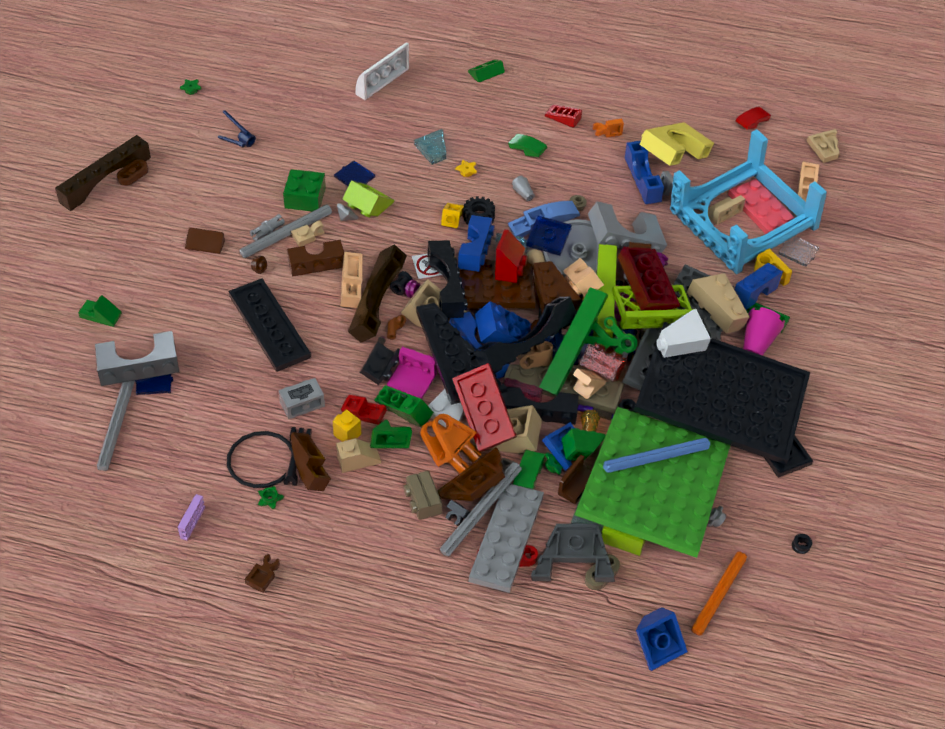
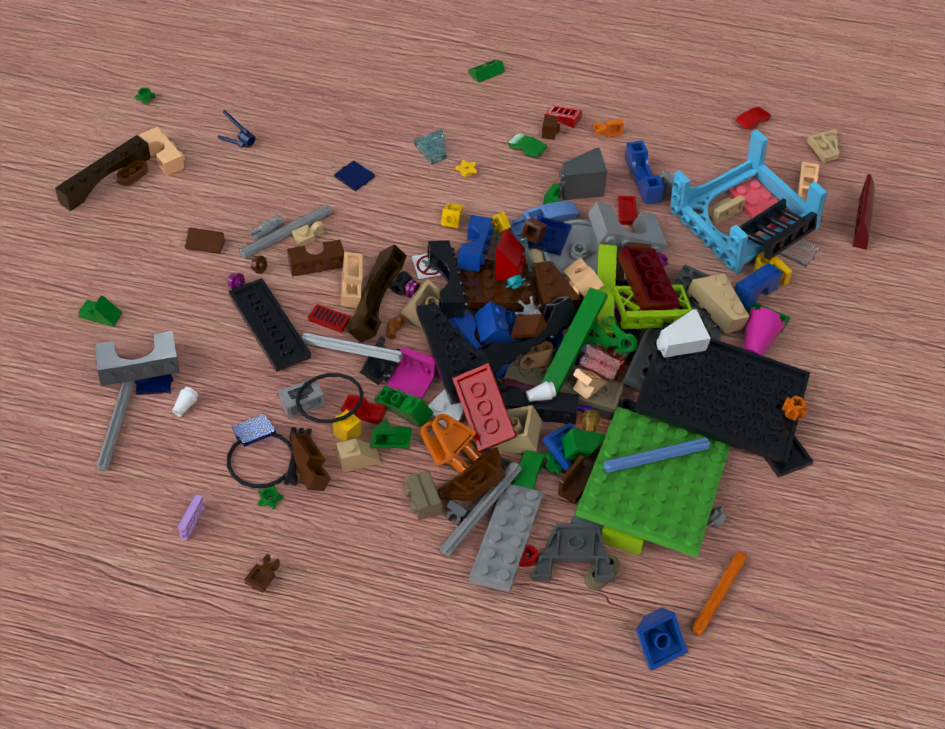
(145, 95): none -> green plate
(168, 157): none -> light nougat arch
(185, 400): none -> white cone
(191, 87): green plate -> none
(236, 280): none -> magenta plate
(253, 430): none -> clear blue piece
(304, 190): green brick -> none
(329, 318): none -> red tile
(335, 419): none -> black piece
(346, 213): light grey slope -> none
(352, 347): none -> light grey axle
(366, 199): lime slope -> none
(383, 72): white slope -> none
(478, 205): black tyre -> none
(501, 222): none -> yellow bracket
(515, 282): none -> teal plate
(523, 188): light grey cone -> none
(528, 255): none -> clear light blue piece
(528, 326): none -> reddish brown slope
(529, 309): none -> light grey piece
(530, 230): none -> reddish brown plate
(542, 392): none -> white cone
(550, 127): none -> reddish brown plate
(552, 194): none -> green bracket
(579, 201): dark tan plate -> none
(583, 176): none -> dark grey slope
(627, 209): none -> red tile
(673, 140): light yellow arch -> none
(783, 239): none -> black fence
(795, 407): none -> orange gear
(801, 538): black bush -> none
(864, 214): none -> dark red slope

